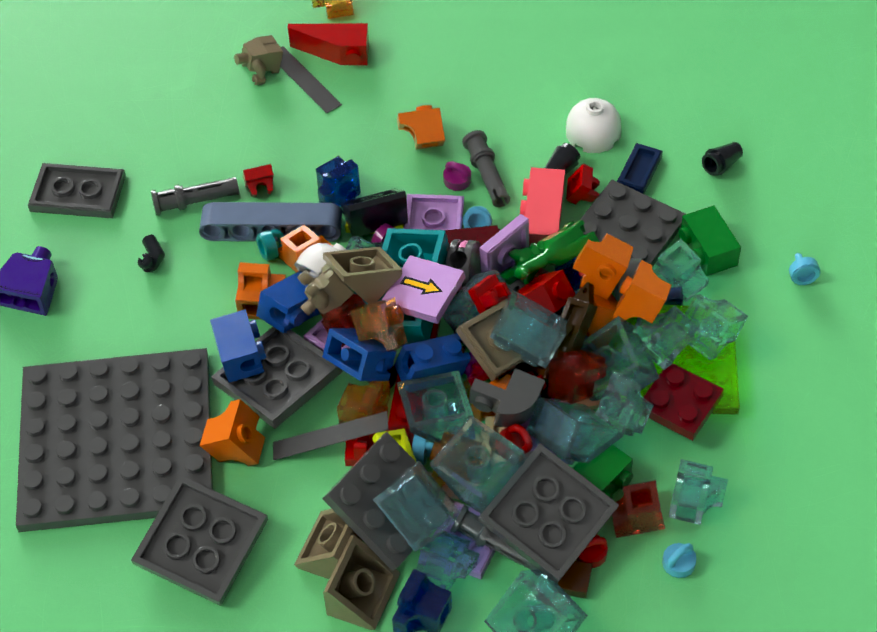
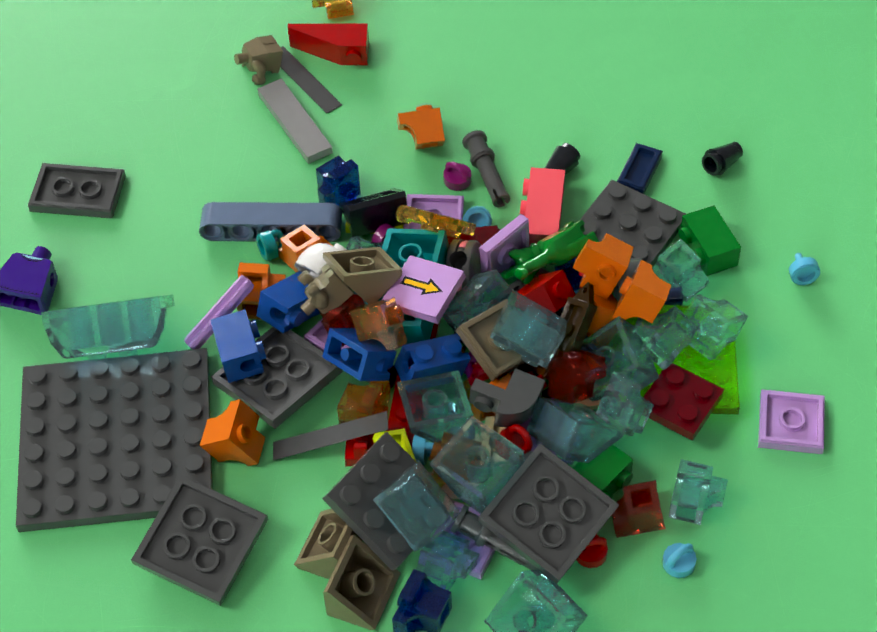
(107, 327): none -> clear light blue windscreen
(154, 256): black arm -> none
(181, 197): dark grey pin -> none
(223, 306): none -> lavender axle
(258, 176): red tile -> none
(295, 121): none -> light grey tile
(434, 222): none -> clear yellow plate
(488, 293): red tile -> none
(577, 579): reddish brown tile -> none
(582, 185): red tile -> none
(593, 125): white cylinder -> none
(791, 421): none -> lavender tile

